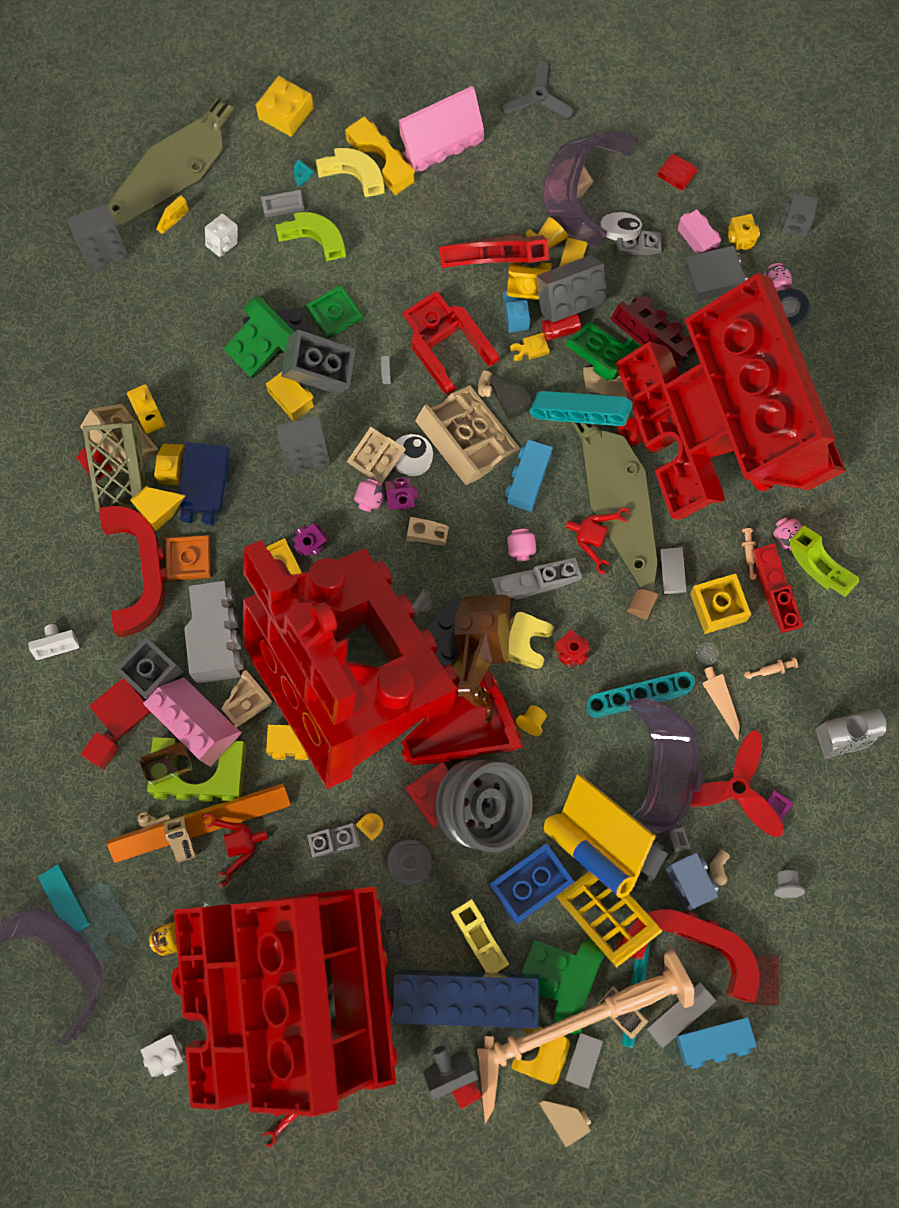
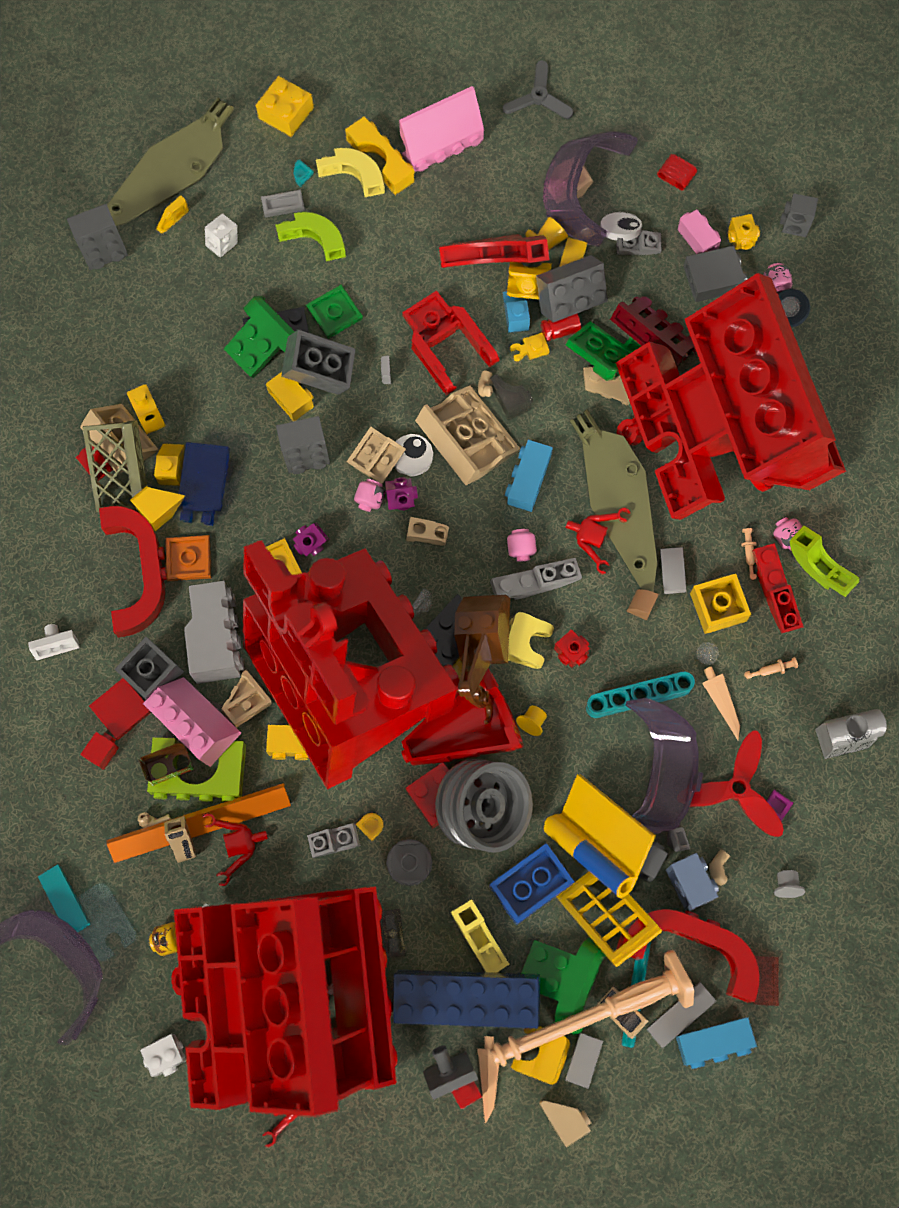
(581, 408): teal beam -> none

